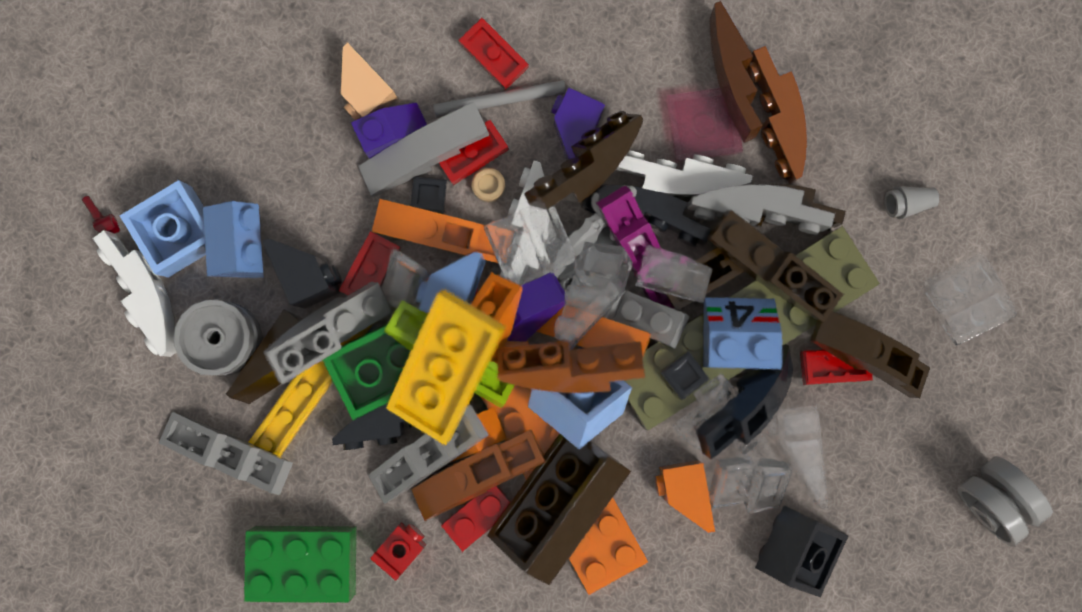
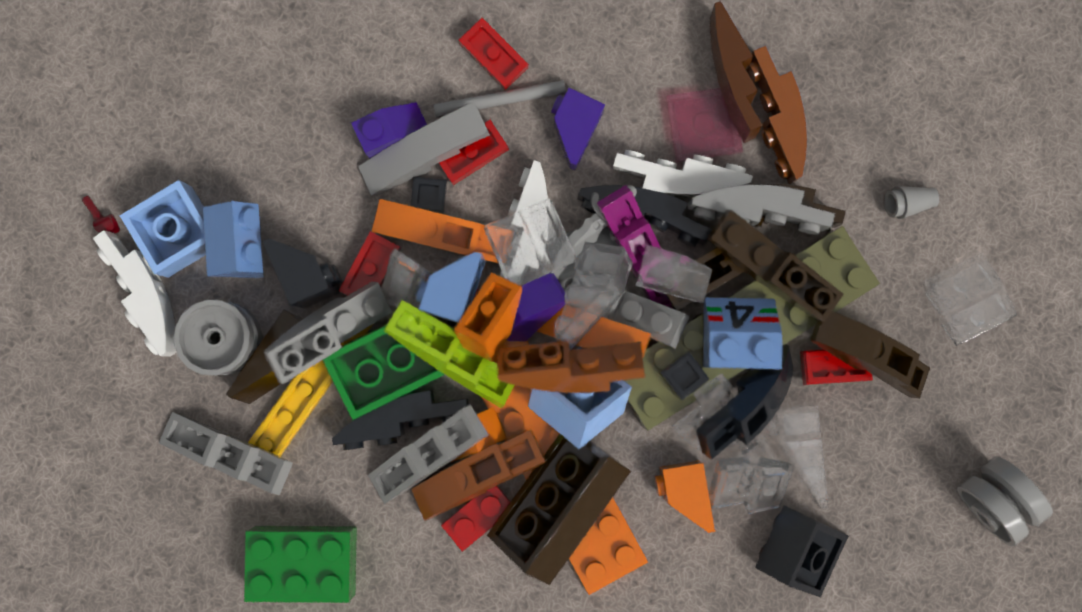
(362, 86): light nougat slope -> none
(388, 560): red brick -> none
(445, 366): yellow plate -> none
(488, 184): tan tile -> none
(594, 161): dark brown slope -> none

